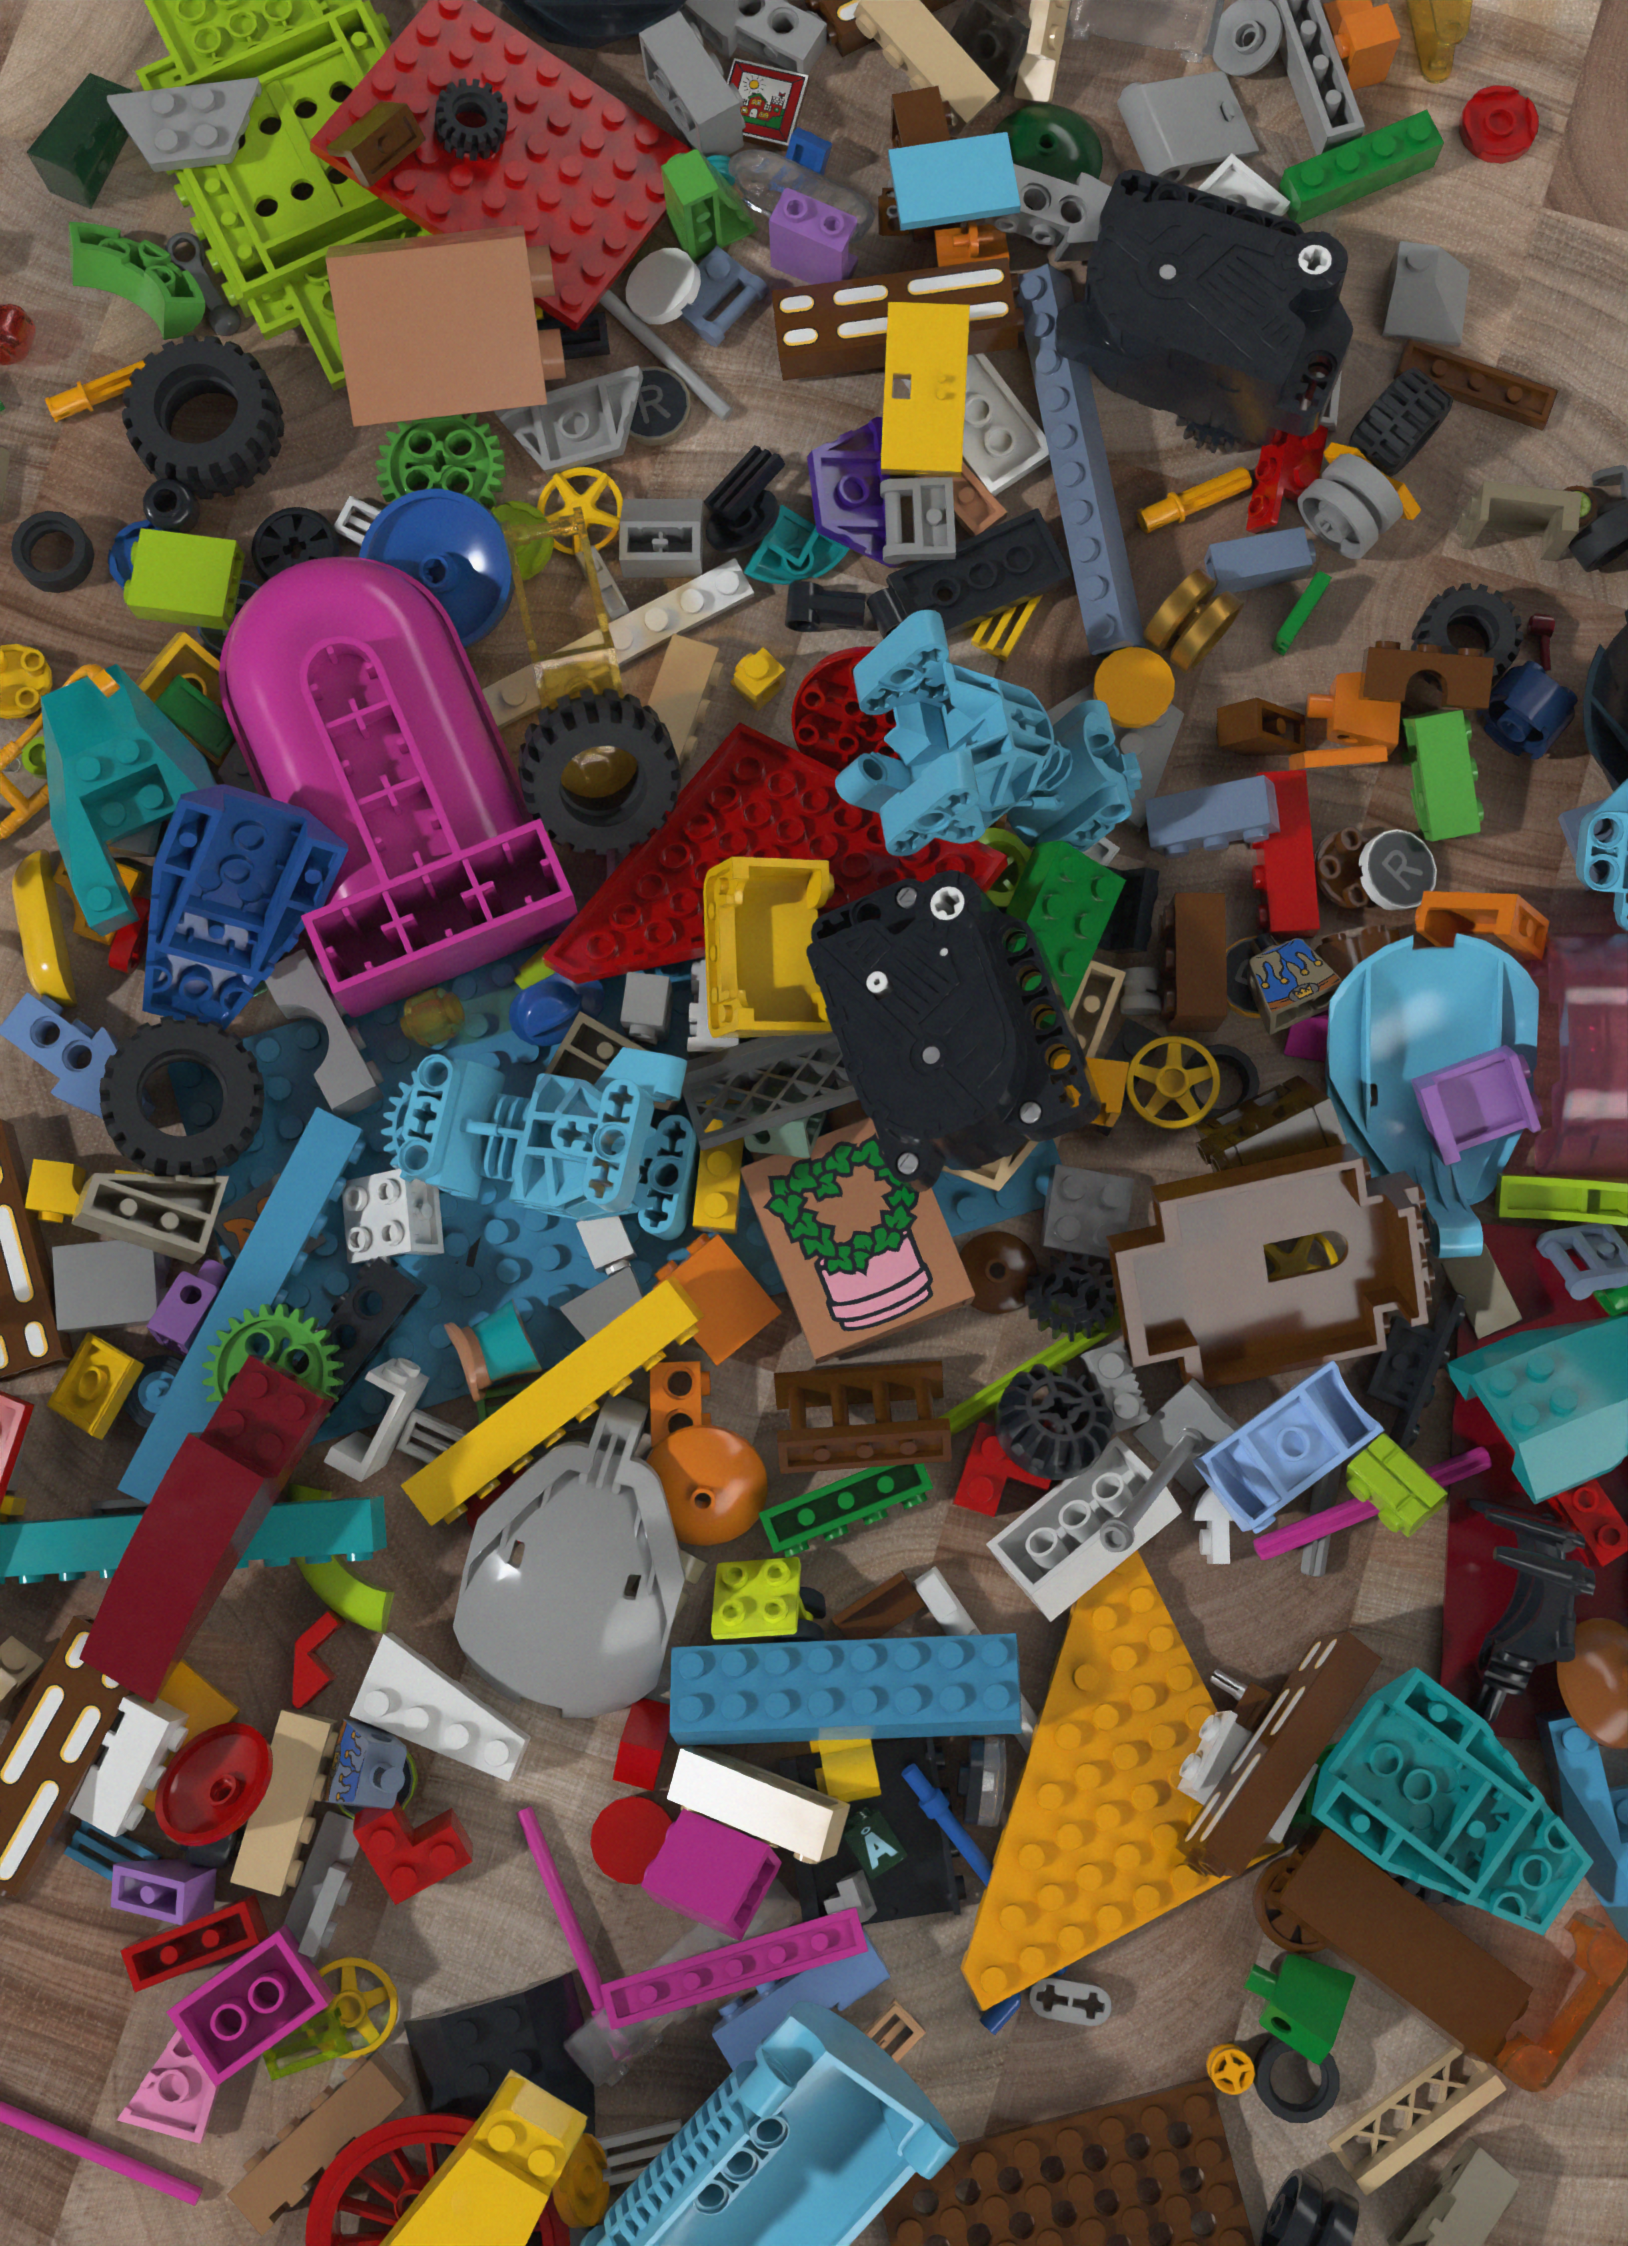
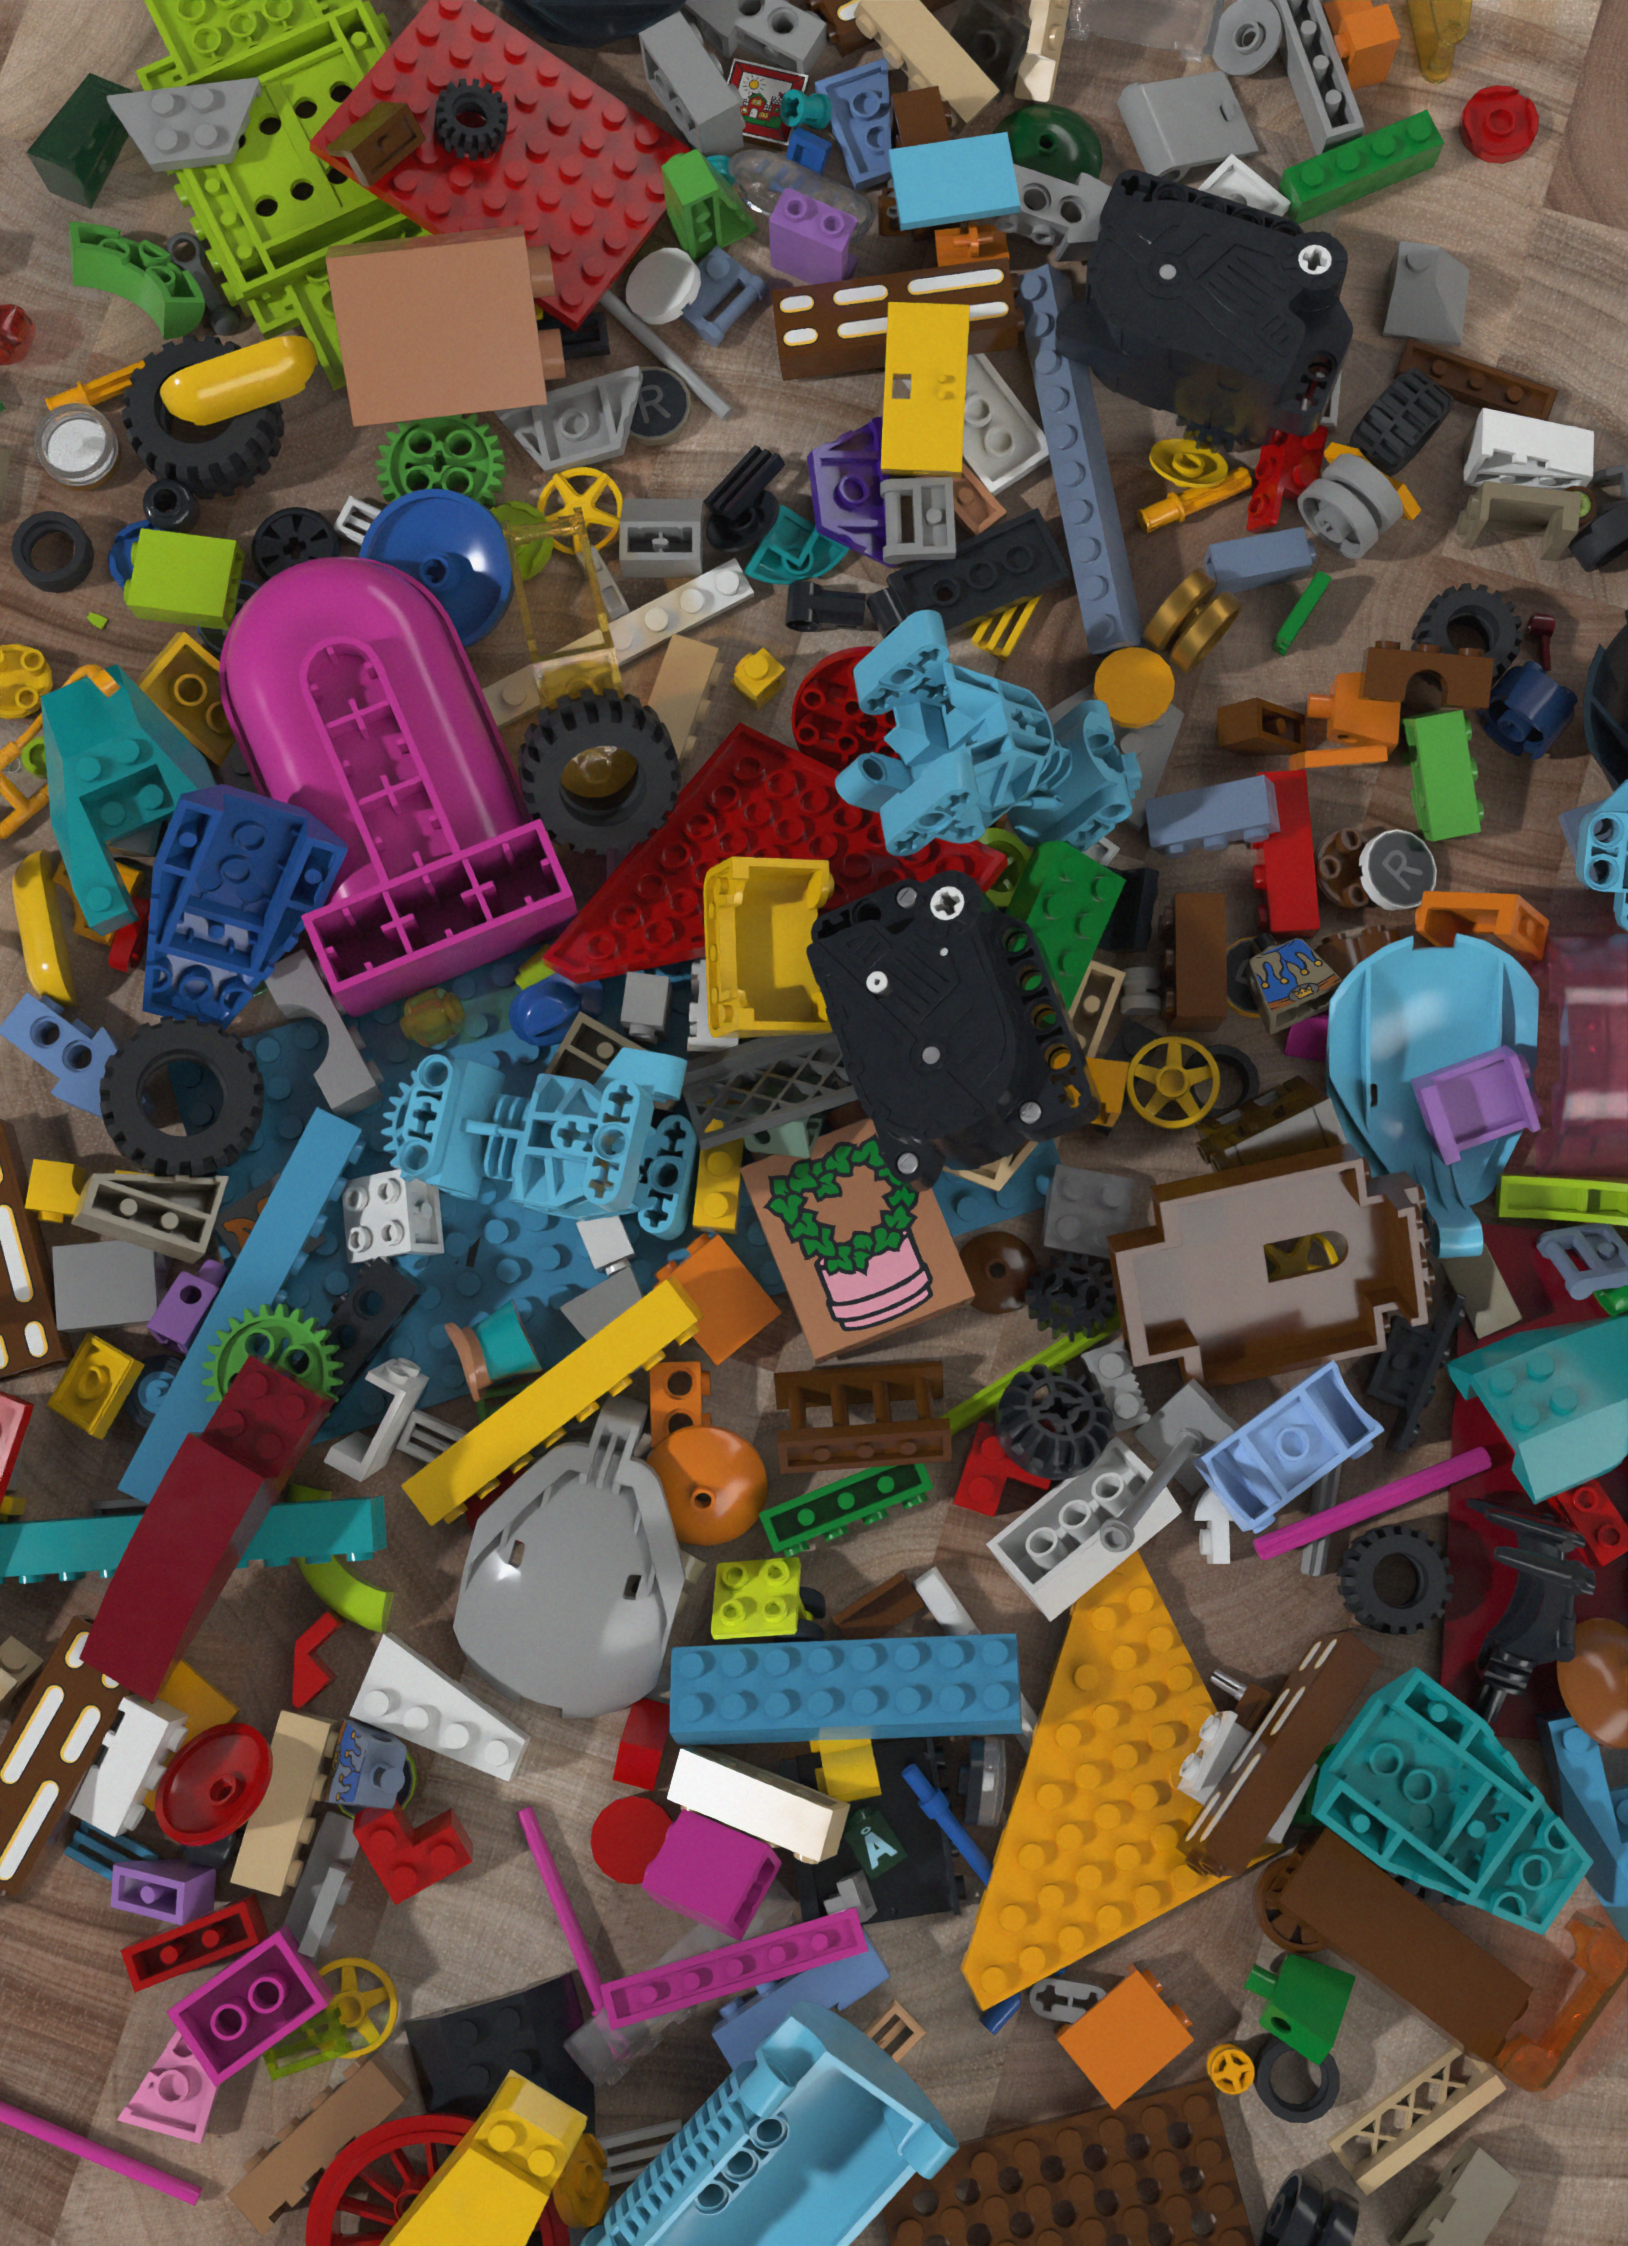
(77, 447): none -> clear piece
(97, 620): none -> lime piece
(196, 715): green tile -> none
(240, 380): none -> yellow brick
(805, 109): none -> teal bush
(861, 121): none -> medium blue wing
(1126, 2036): none -> orange panel
(1186, 465): none -> yellow dish
(1394, 1486): lime brick -> none
(1430, 1574): none -> black tyre
(1526, 452): none -> white wedge

